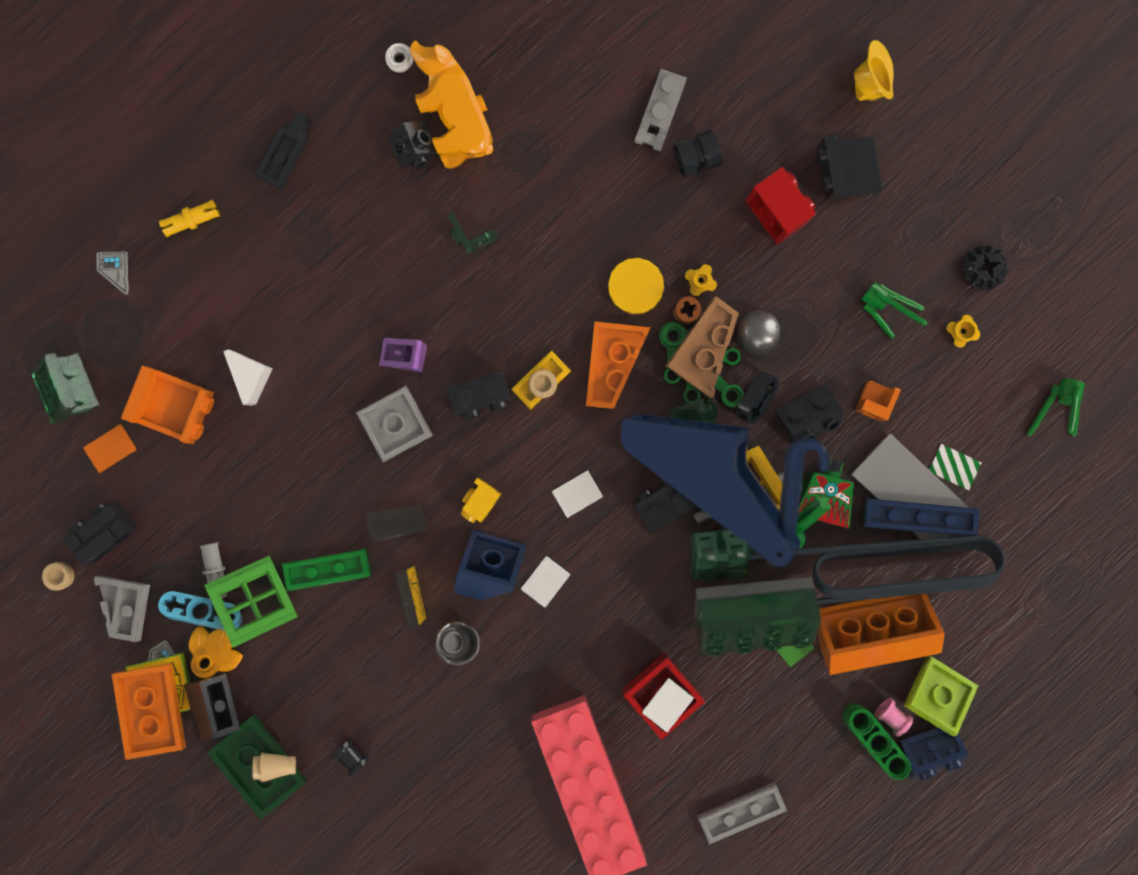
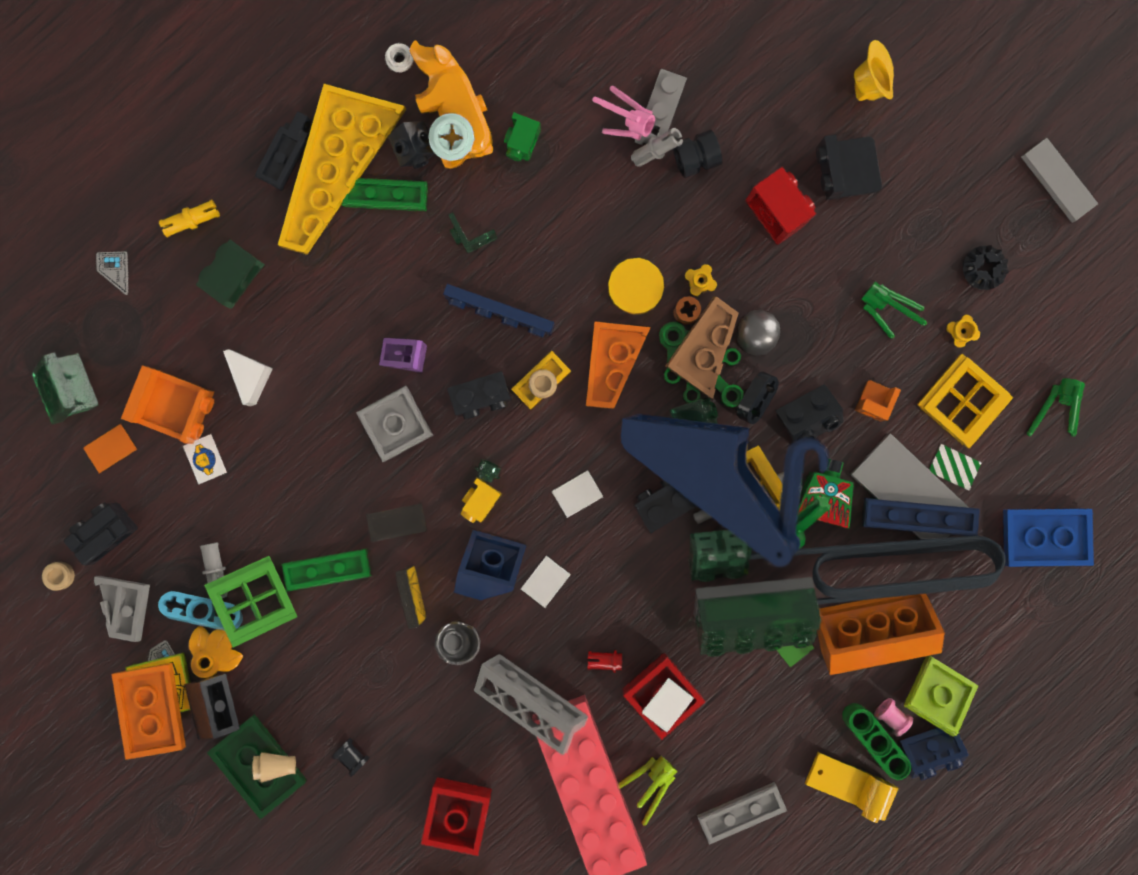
(204, 459): none -> white sticker
(229, 274): none -> clear green brick
(338, 150): none -> yellow wing
(387, 194): none -> green tile
(443, 126): none -> light aqua gear
(456, 816): none -> red brick
(486, 308): none -> dark blue plate
(488, 471): none -> clear green plate
(522, 137): none -> green brick
(530, 696): none -> light grey fence
(607, 661): none -> red pin
(639, 121): none -> bright pink plant
(657, 147): none -> light grey axle
(662, 774): none -> lime plant
(852, 785): none -> yellow door
(984, 417): none -> yellow piece
(1048, 537): none -> blue plate
(1059, 180): none -> light grey tile

